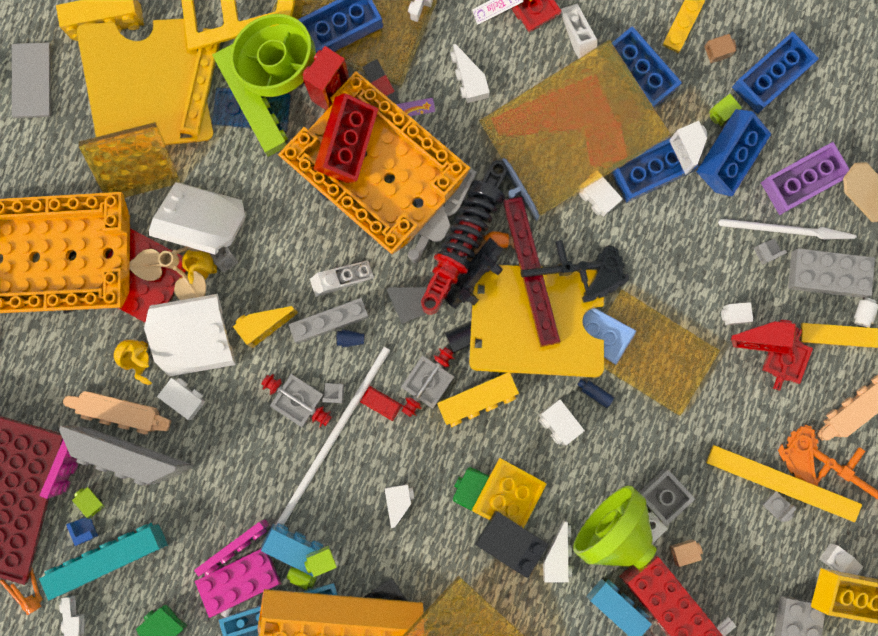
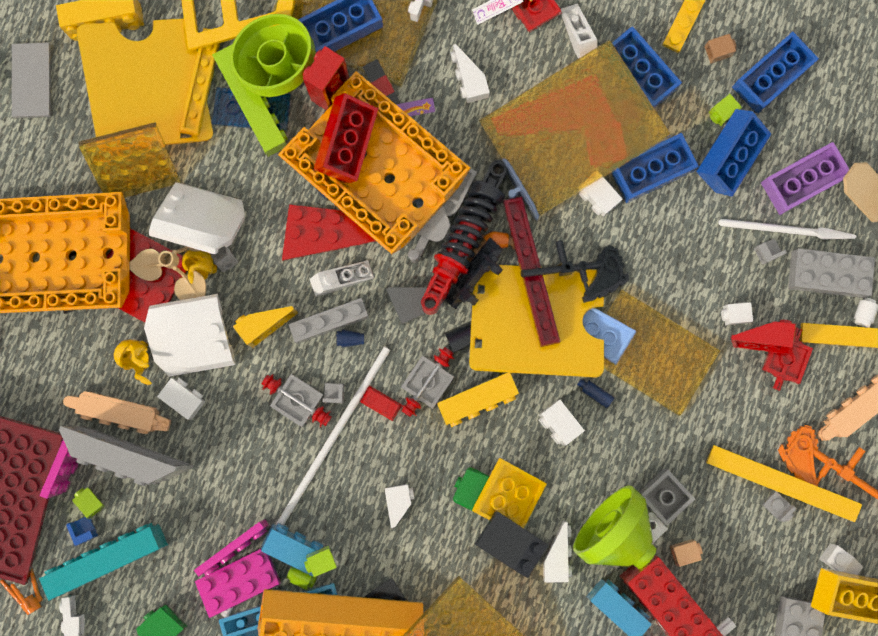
(320, 231): none -> red wing
(689, 144): white slope -> none

